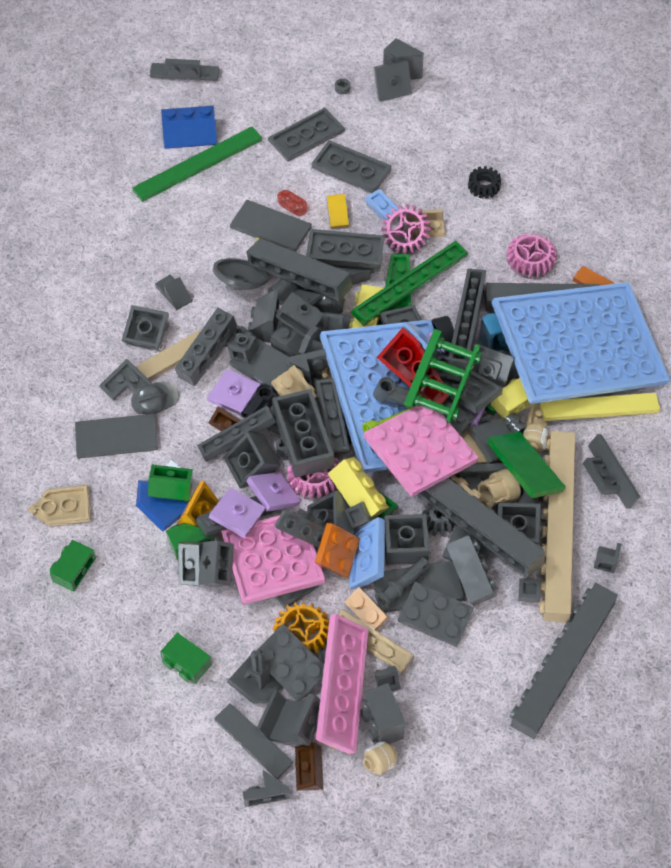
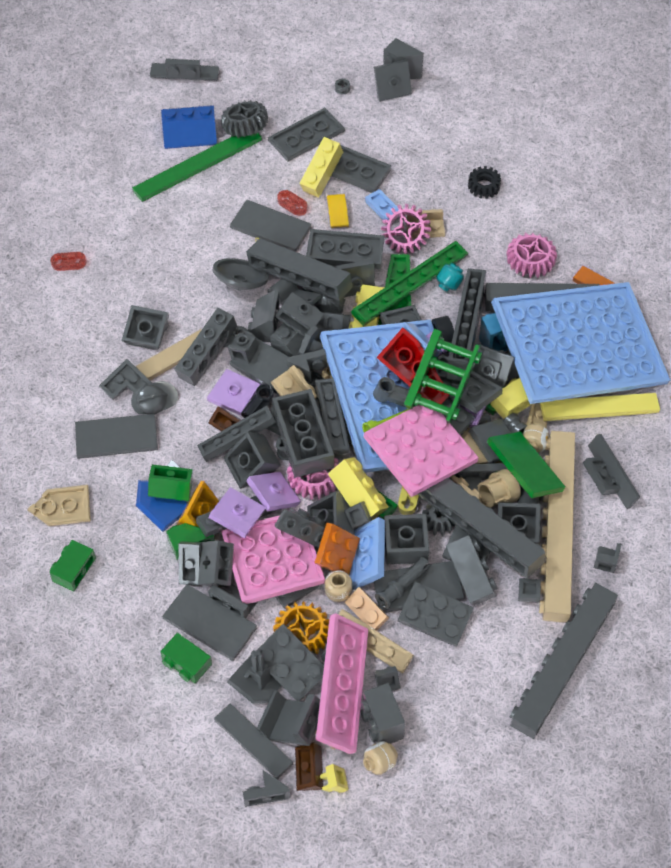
(68, 261): none -> clear red beam
(174, 291): dark grey slope -> none
(209, 622): none -> dark grey tile
(231, 599): none -> dark grey panel
(244, 118): none -> dark grey gear
(321, 167): none -> light yellow brick
(336, 779): none -> light yellow tile
(338, 586): none -> tan head
(361, 273): none -> dark grey plate
(404, 496): none -> light yellow beam
(450, 277): none -> teal head

